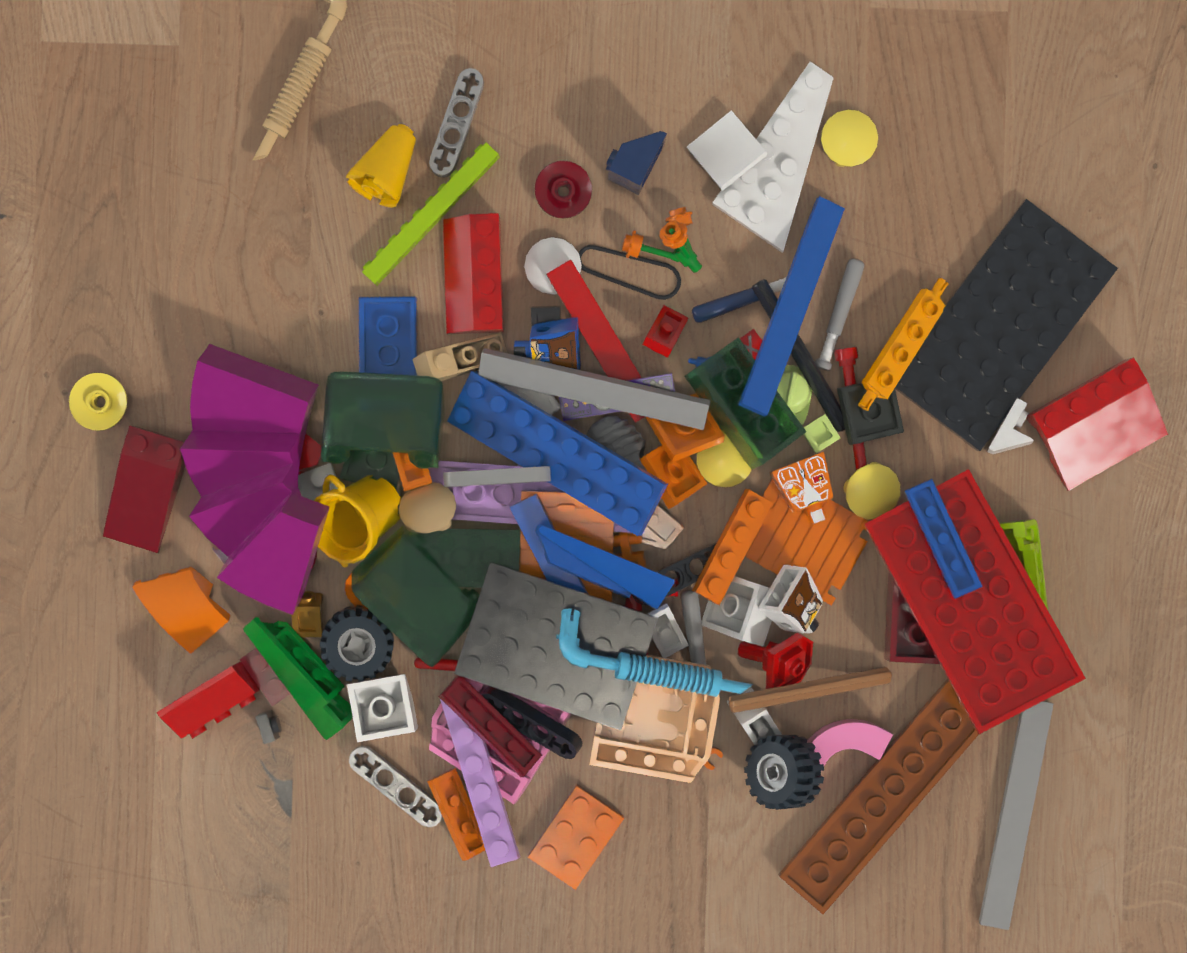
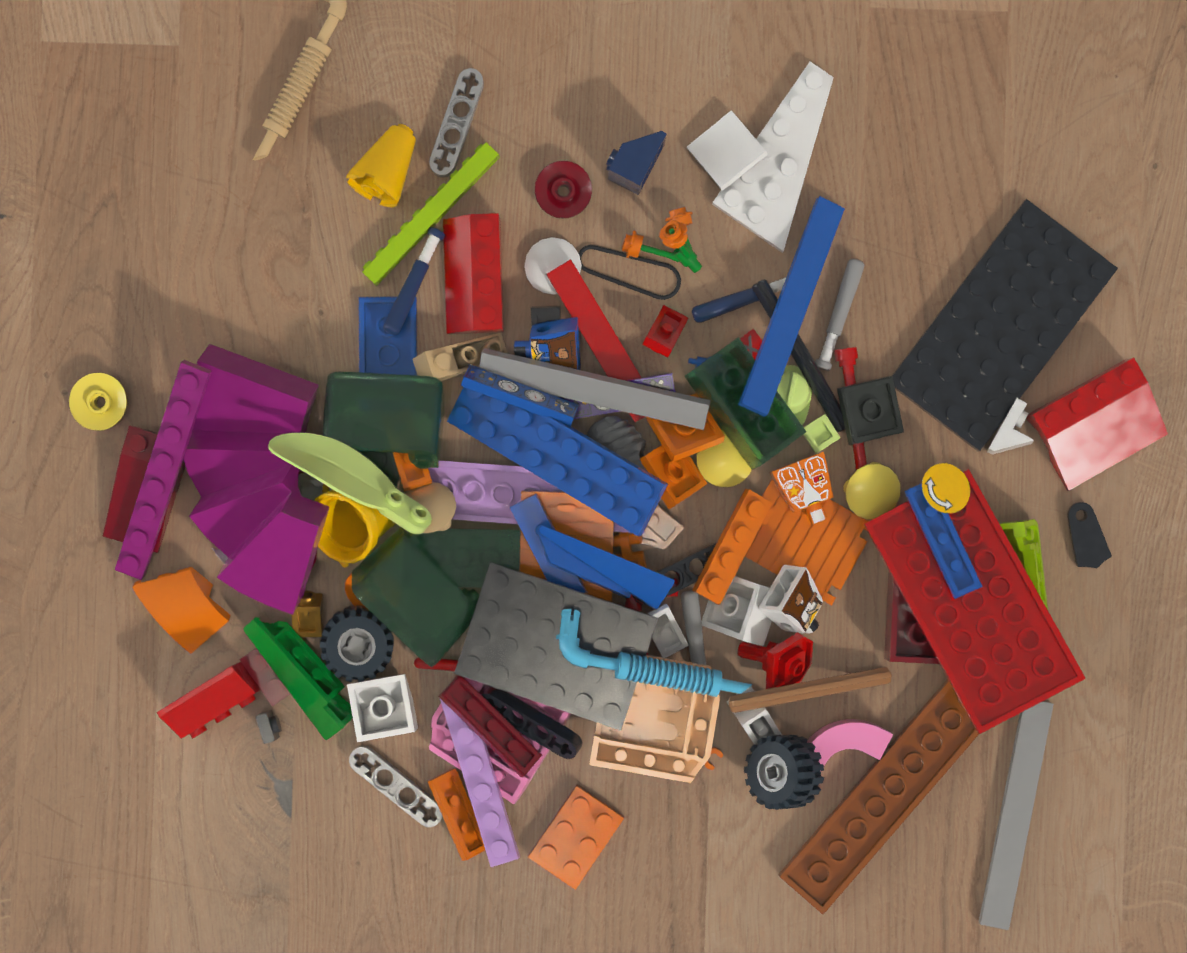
(163, 469): none -> magenta plate
(351, 476): none -> yellowish green plant
(412, 284): none -> dark blue piece
(497, 476): light grey beam -> none
(519, 395): none -> blue tile
(849, 138): light yellow dish -> none
(903, 344): light orange plate -> none
(946, 488): none -> yellow sticker
(1087, 537): none -> black piece

